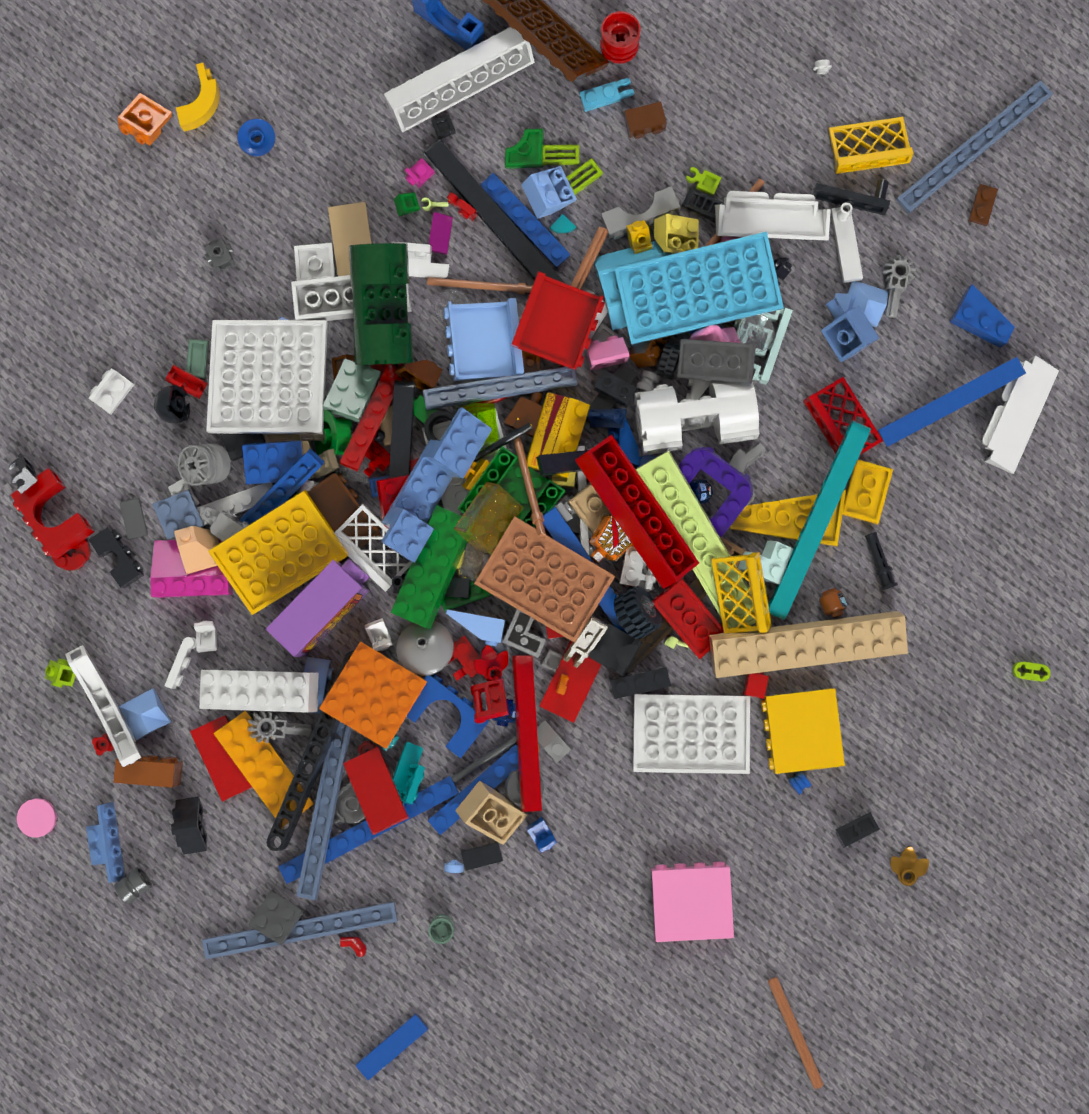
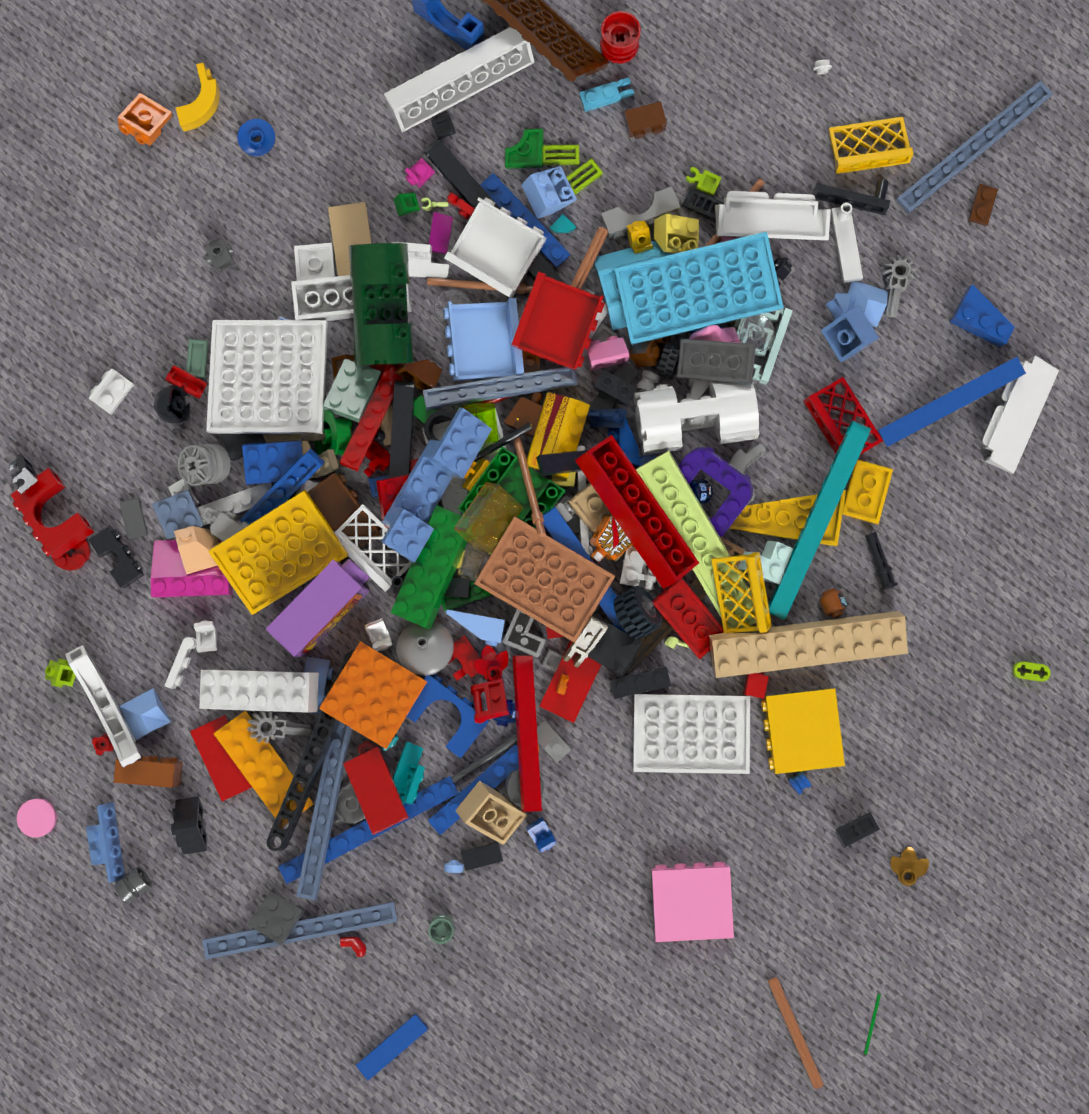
(497, 247): none -> white panel
(872, 1024): none -> green piece

